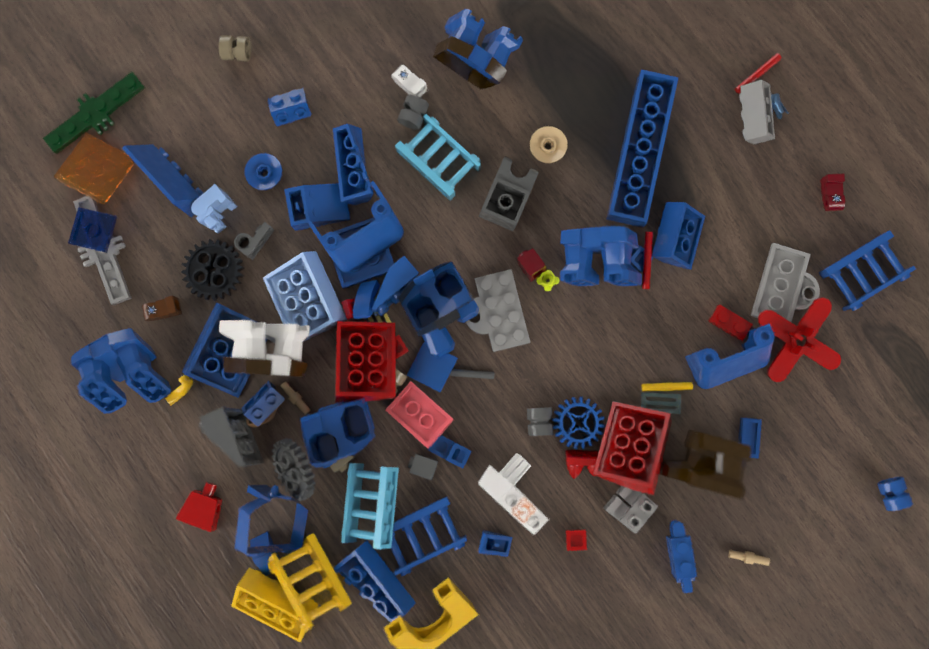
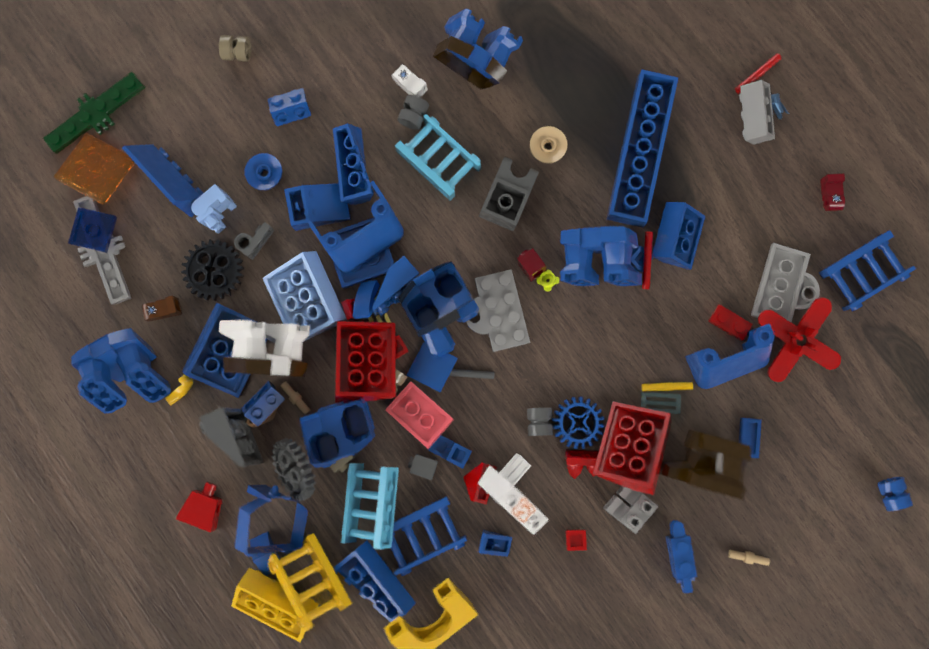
(471, 479): none -> red slope

